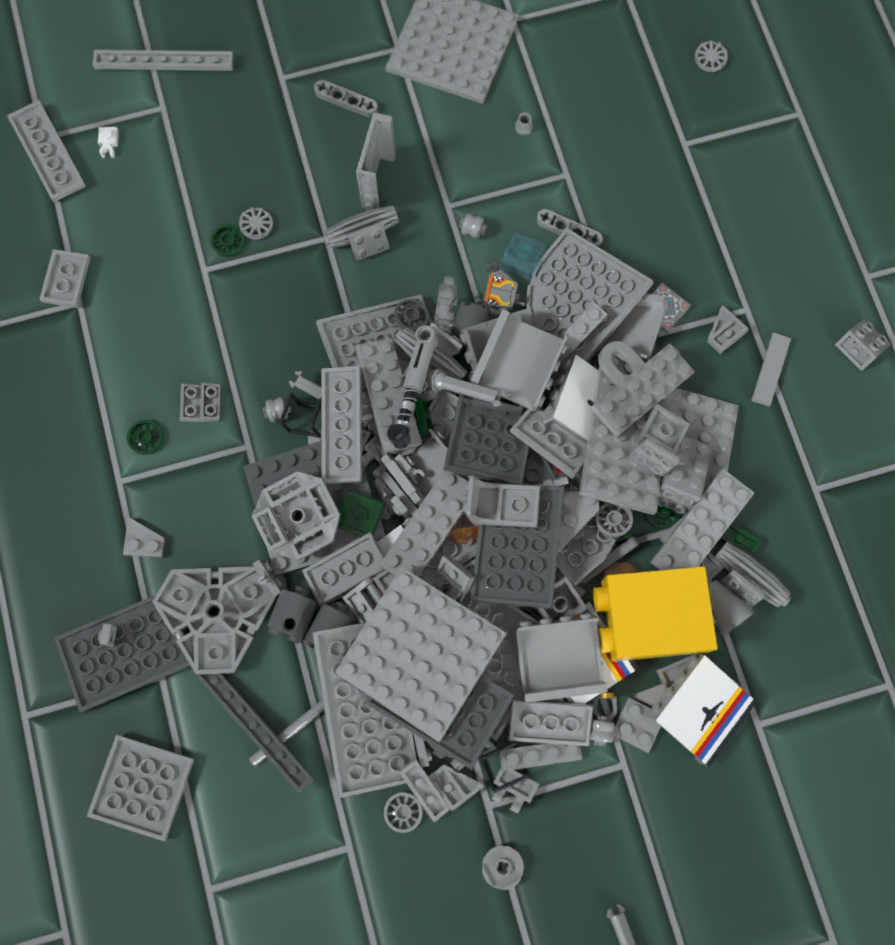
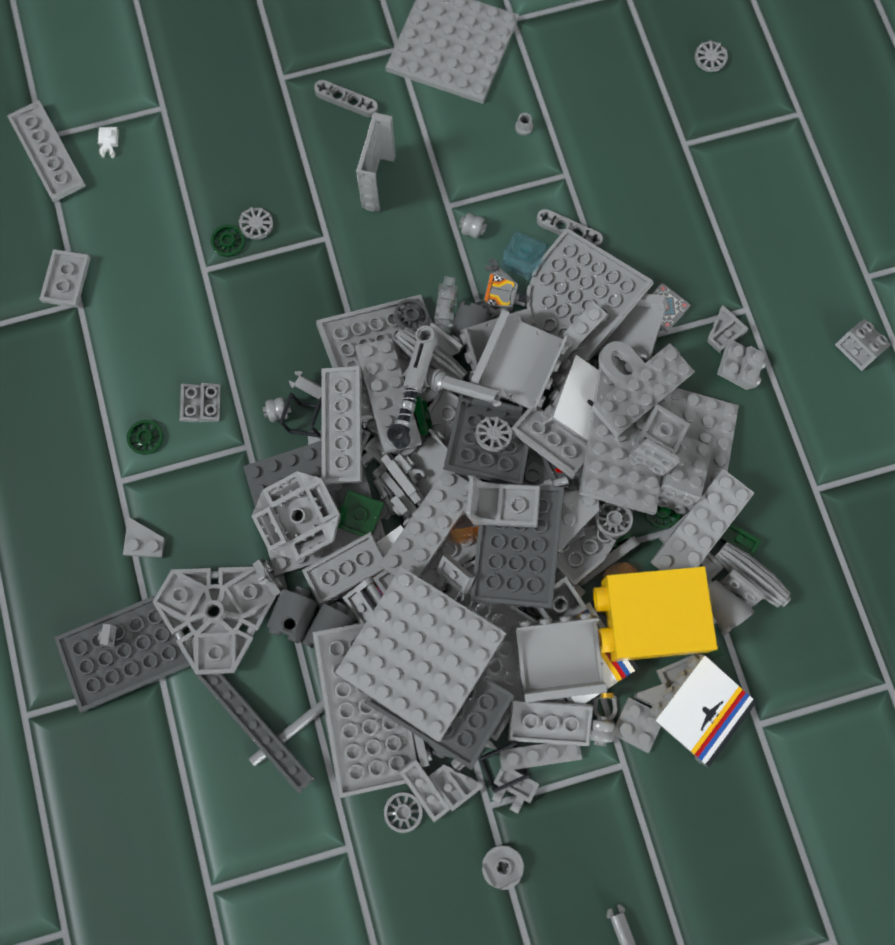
(140, 788): light grey plate -> none
(163, 60): light grey plate -> none
(363, 232): light grey plate -> none
(493, 434): none -> light grey wheel
(741, 365): none -> light grey plate
(771, 369): light grey tile -> none

